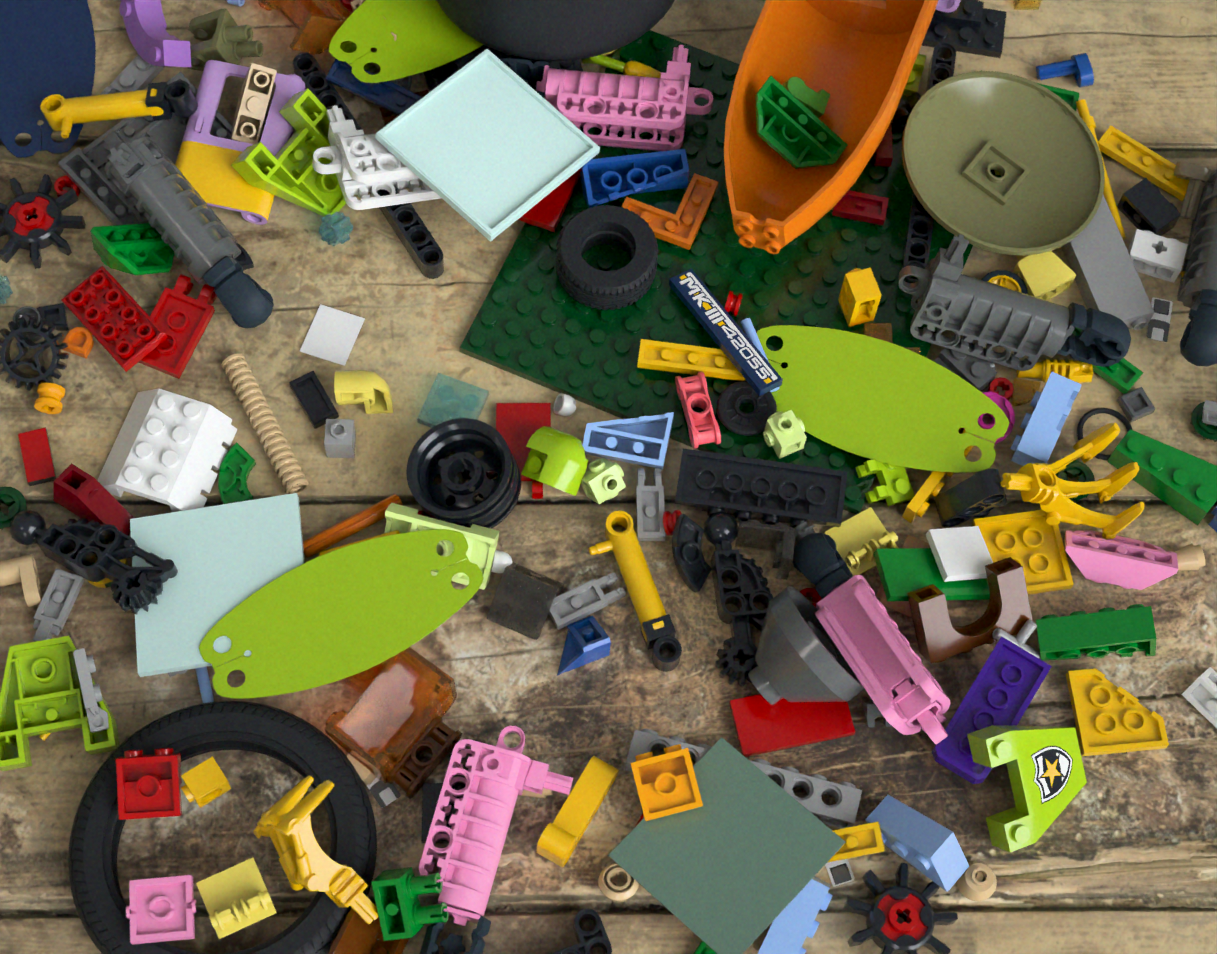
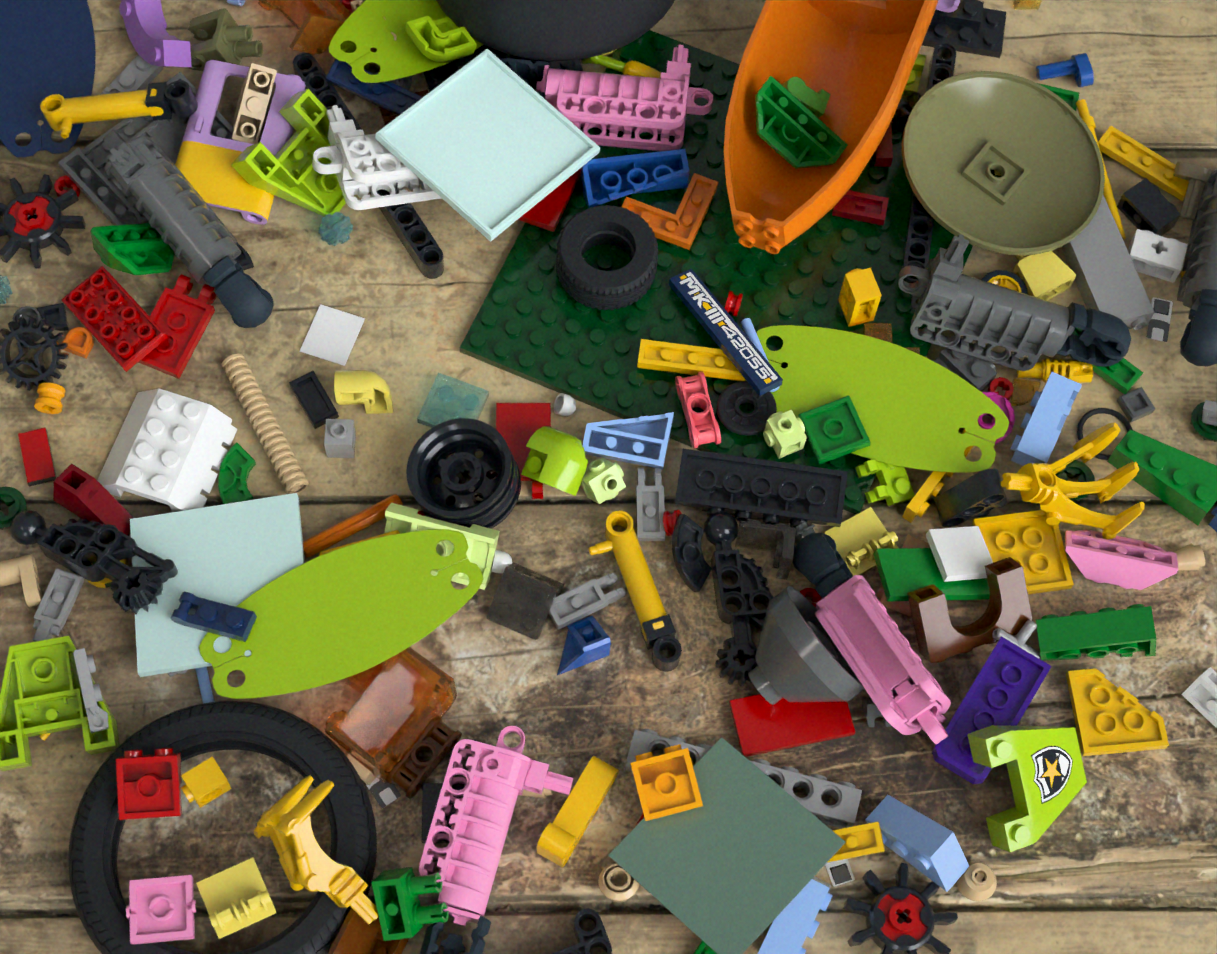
(214, 617): none -> dark blue plate
(440, 39): none -> lime brick
(834, 430): none -> green tile

